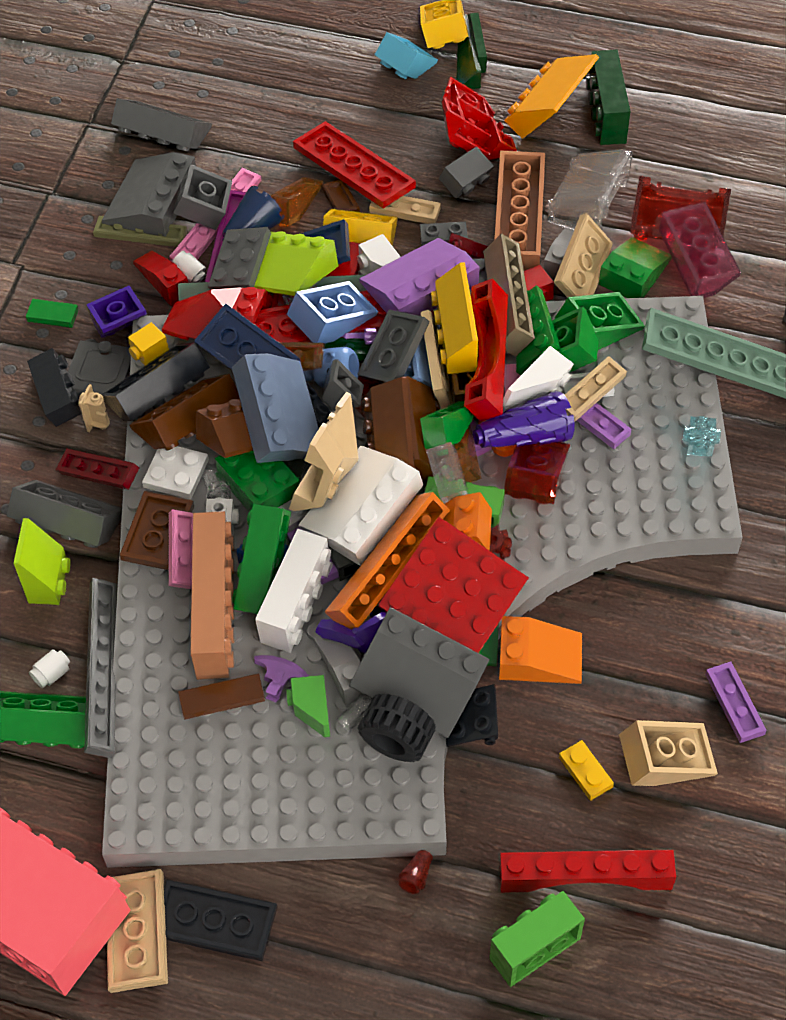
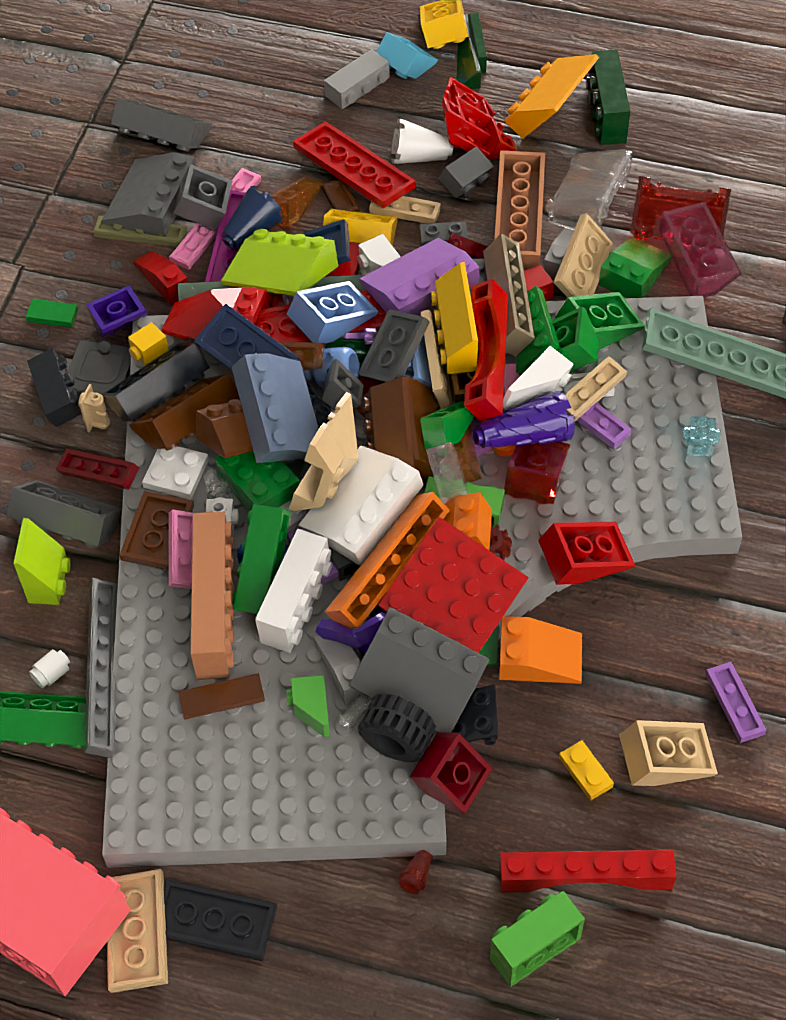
(190, 267): white brick -> none
(240, 258): dark grey plate -> none
(278, 674): medium lavender piece -> none
(356, 79): none -> light grey brick
(418, 144): none -> white cone
(451, 771): none -> dark red slope
(584, 551): none -> red slope

